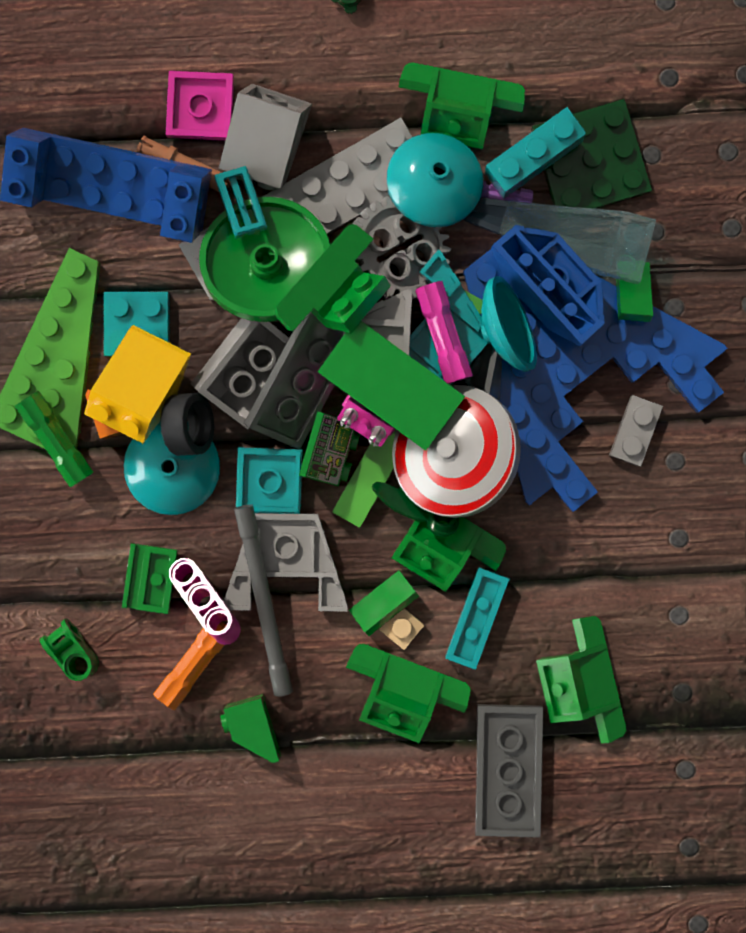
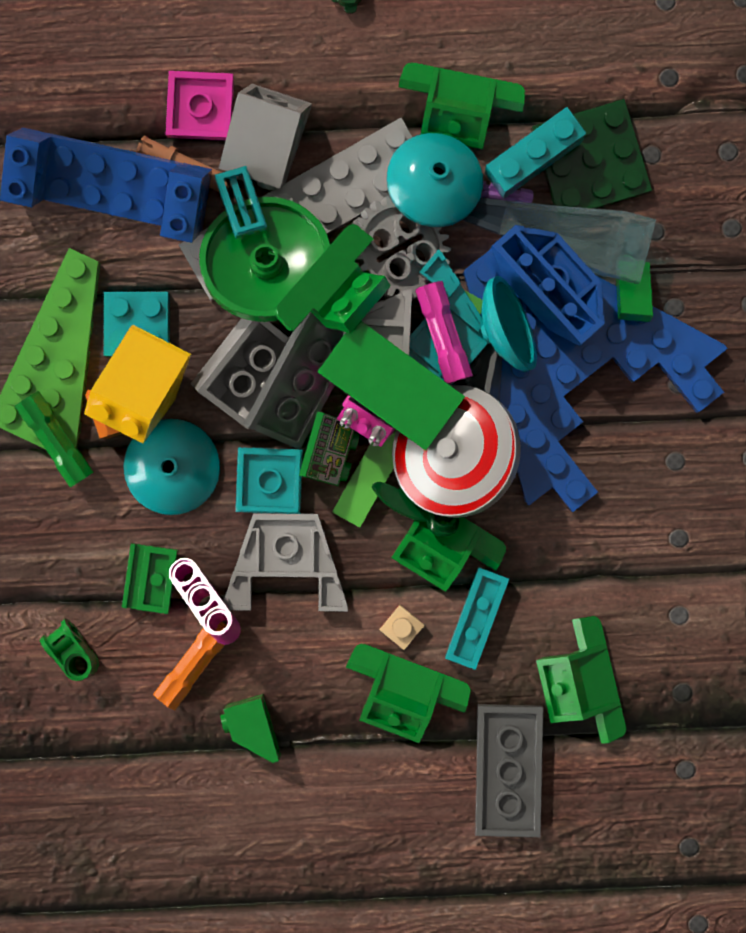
(174, 424): black tyre -> none
(249, 534): dark grey piece -> none
(383, 603): green tile -> none
(635, 430): light grey plate -> none

